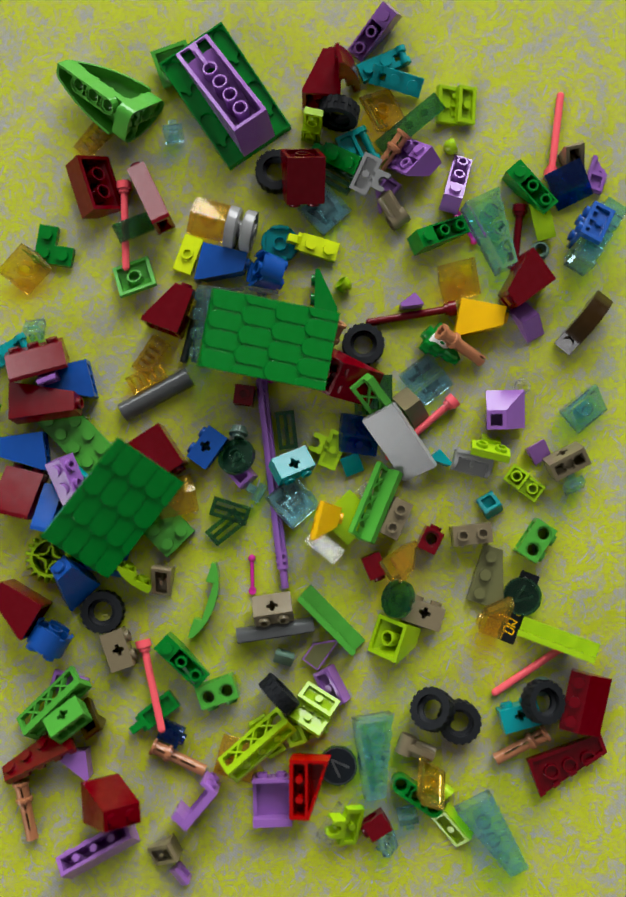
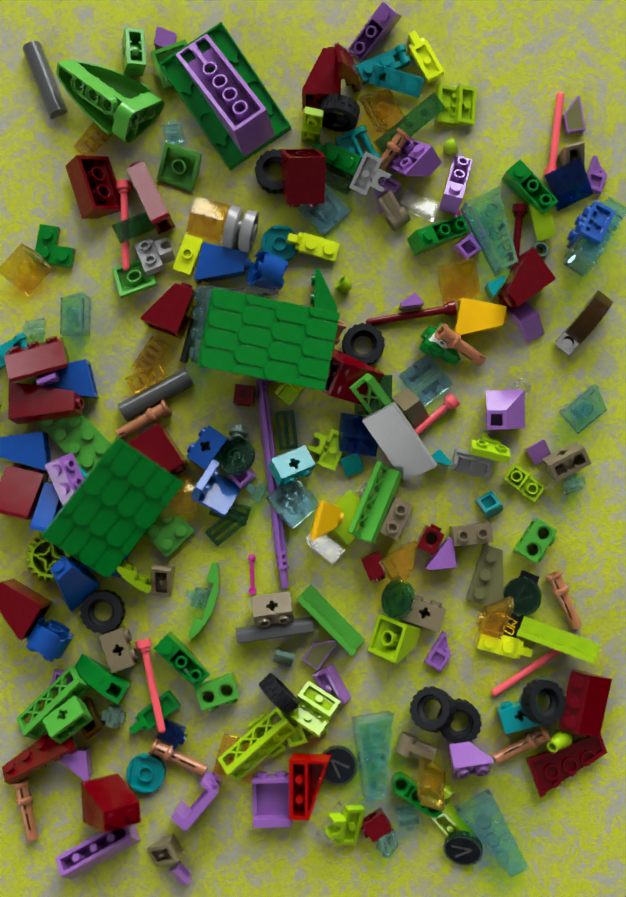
(44, 79): none -> dark grey brick
(75, 315): none -> clear light blue slope
(101, 679): none -> green slope
(113, 716): none -> sand green gear
(133, 52): none -> bright green brick
(145, 773): none -> teal tile
(151, 415): none -> nougat pin
(153, 254): none -> light grey plate
(164, 38): none -> medium lavender slope
(179, 166): none -> bright green slope
(198, 596): none -> clear light blue tile
(215, 490): none -> bracket
(288, 393): none -> lime panel
(420, 205): none -> clear slope
(424, 57): none -> neon yellow hinge
(439, 653): none -> medium lavender tile
(443, 557): none -> medium lavender slope
(463, 848): none -> black tile
(467, 247): none -> medium lavender slope
(468, 760): none -> medium lavender slope
(493, 286): none -> teal slope
(505, 646): none -> neon yellow hinge
(560, 740): none -> lime cone
(561, 591): none -> nougat pin
(573, 118): none -> olive tile

